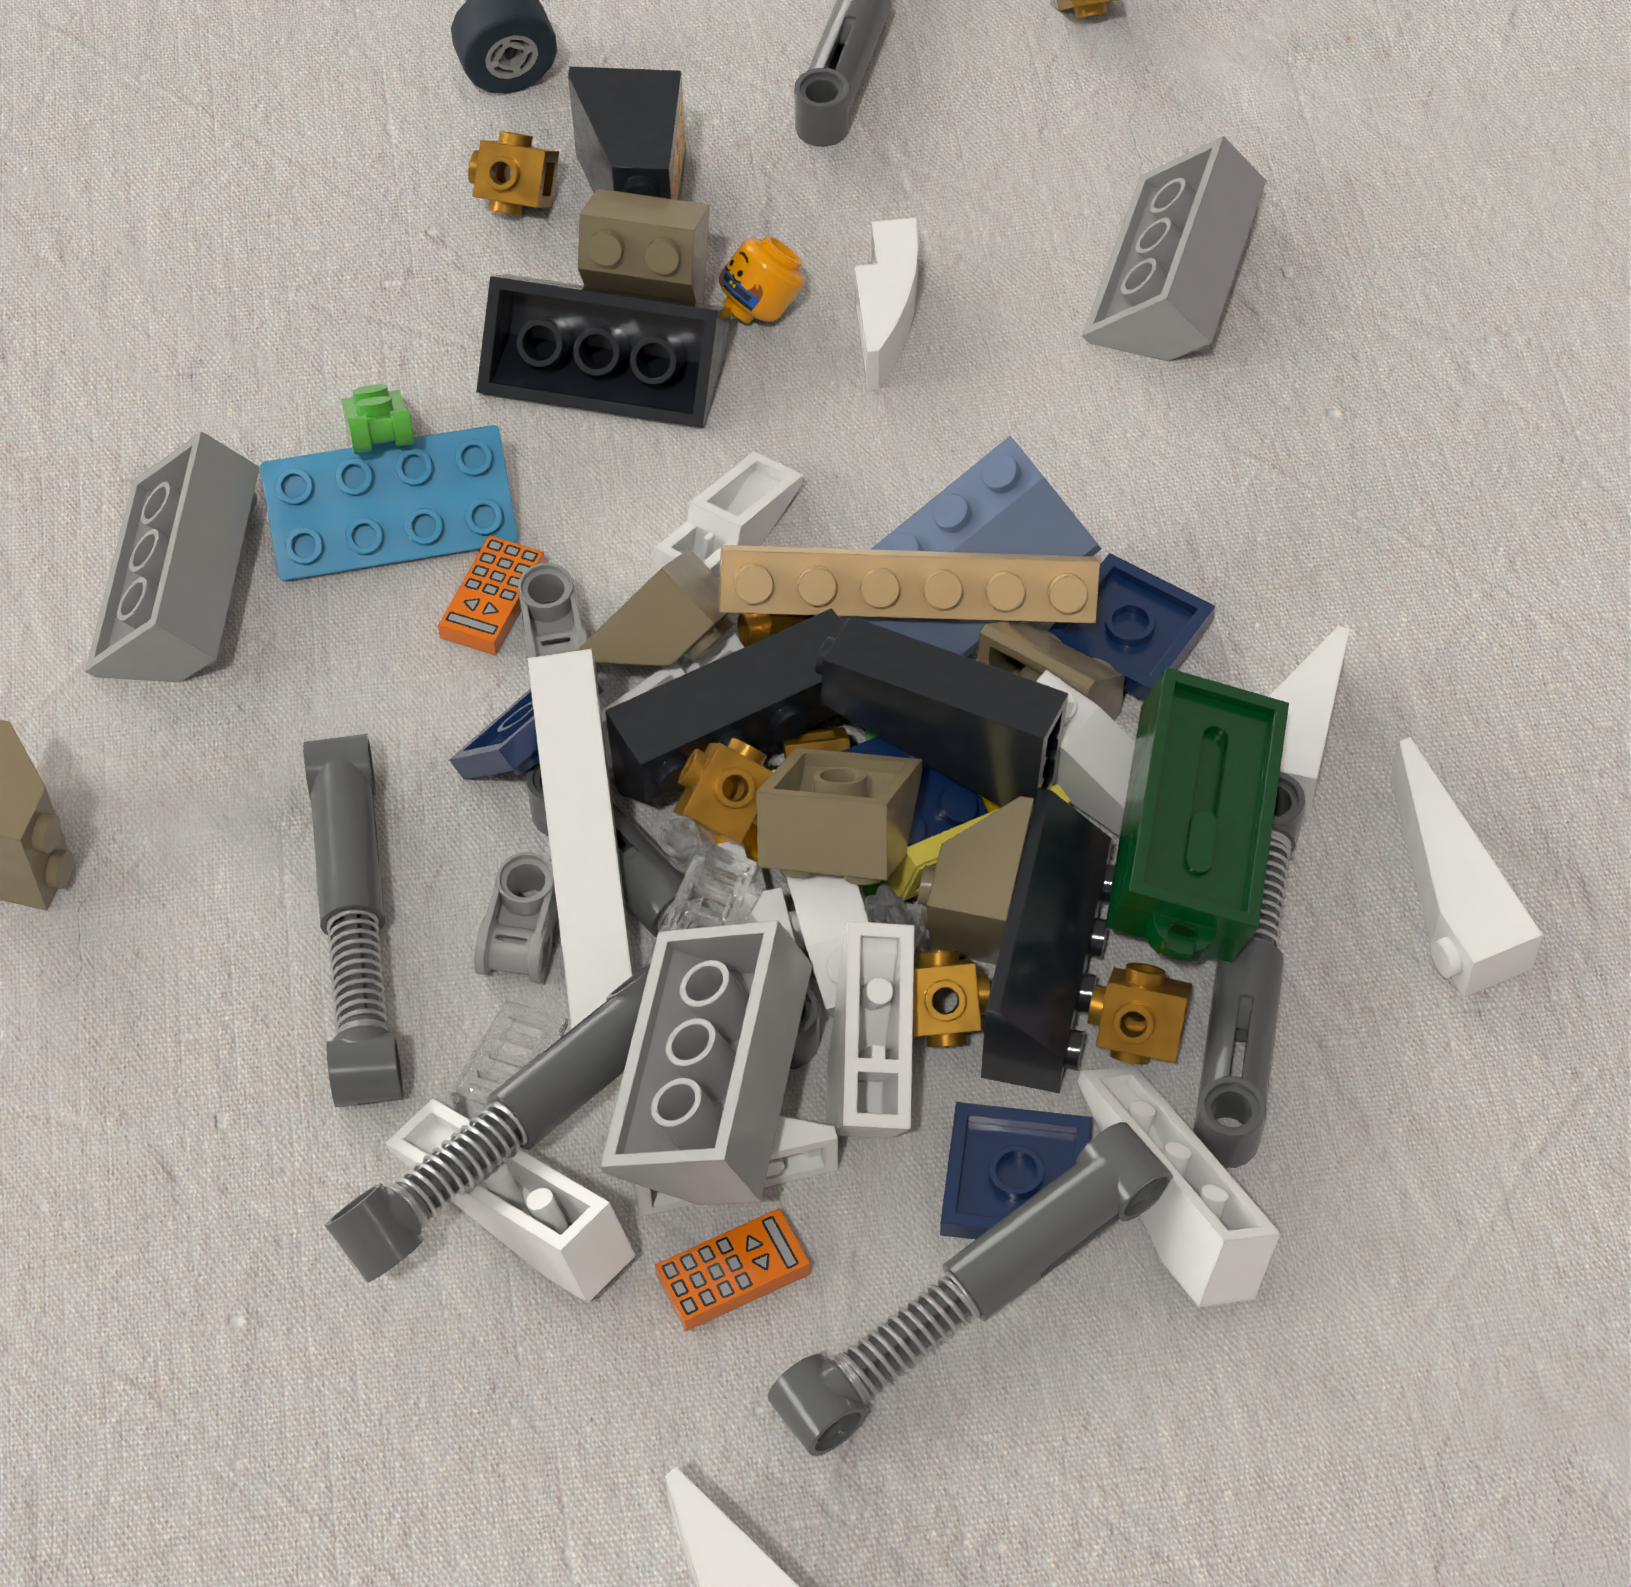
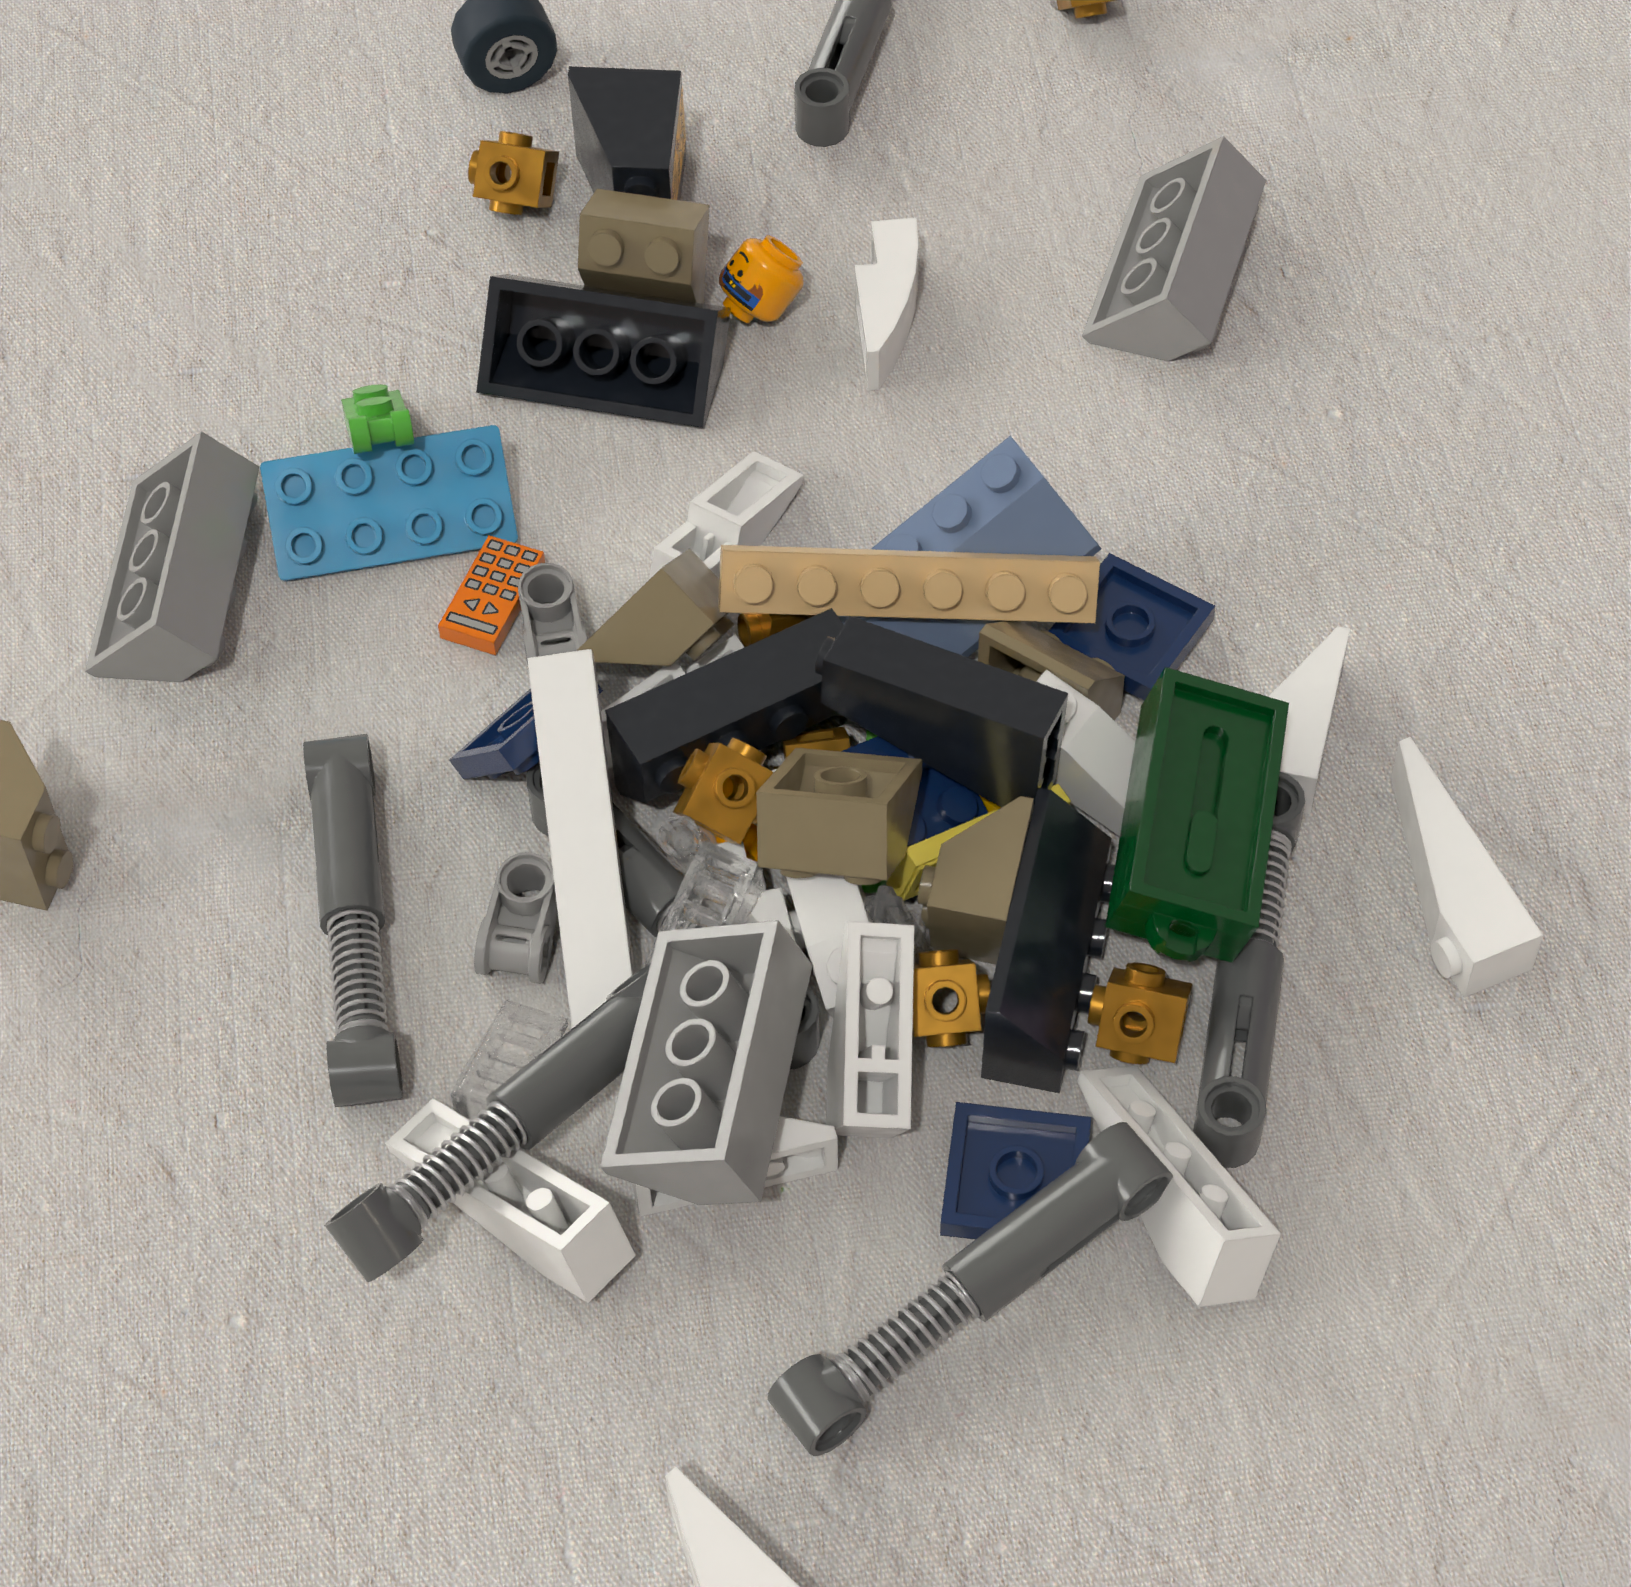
(732, 1269): orange tile -> none

